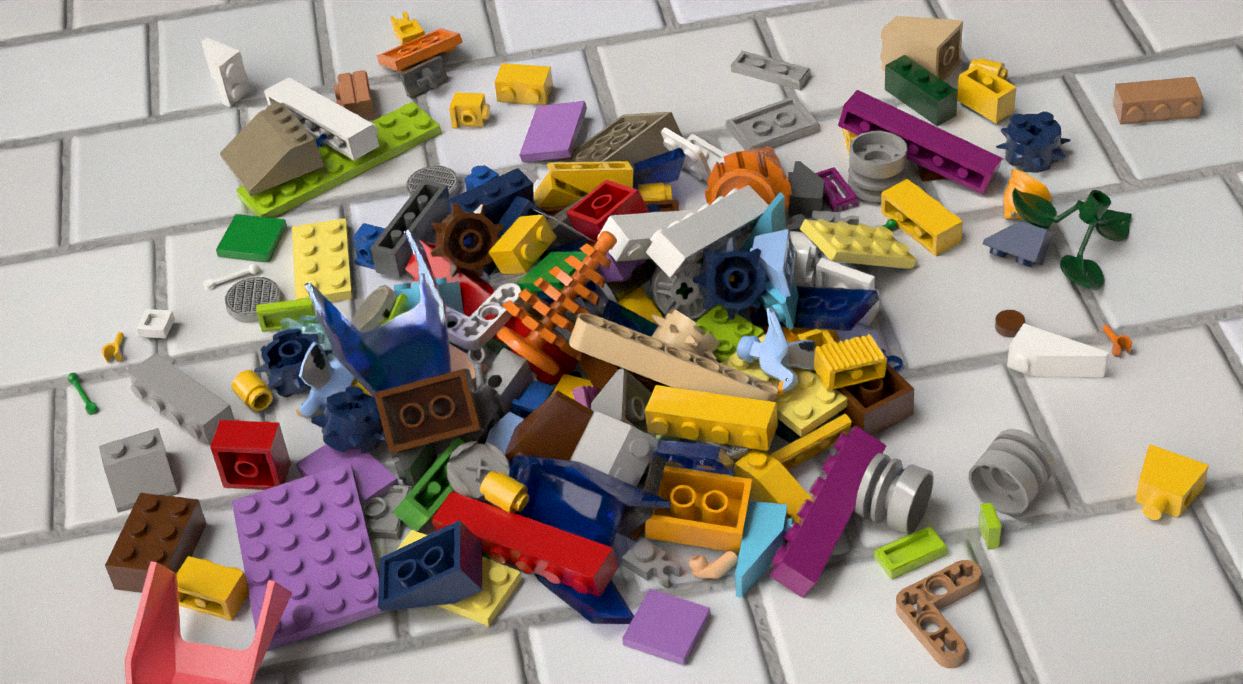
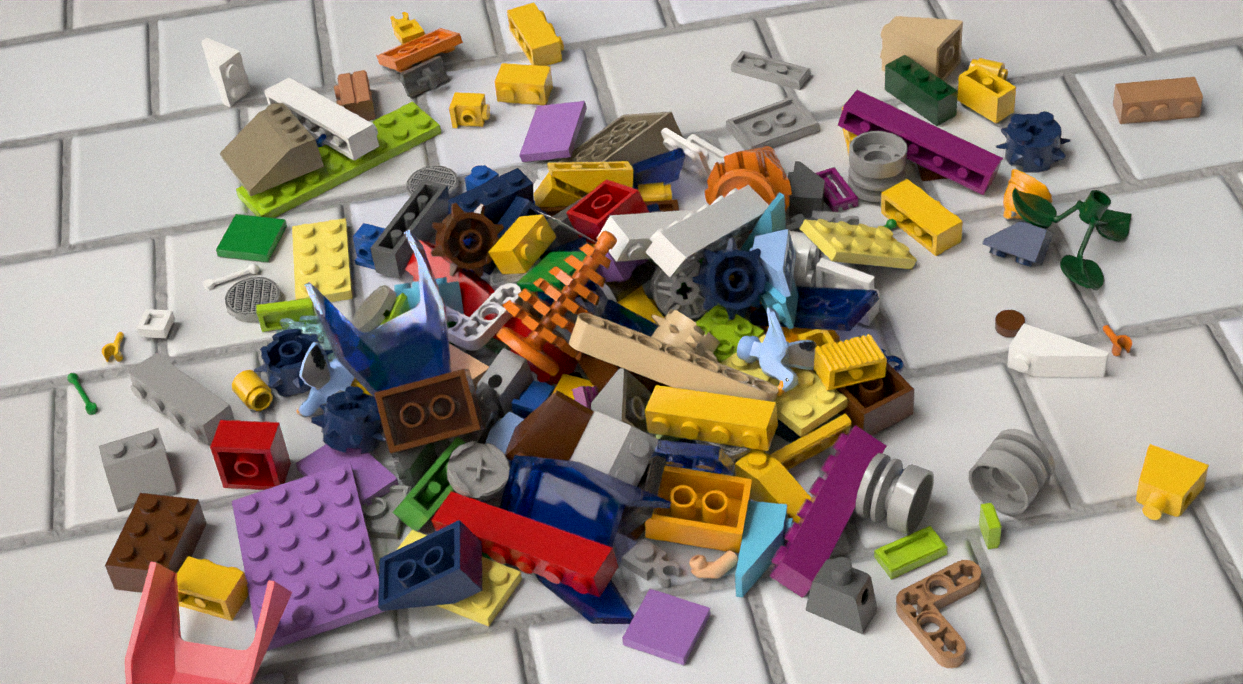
(478, 365): light grey hand -> none
(504, 492): yellow brick -> none
(535, 35): none -> yellow brick
(843, 595): none -> dark grey torso

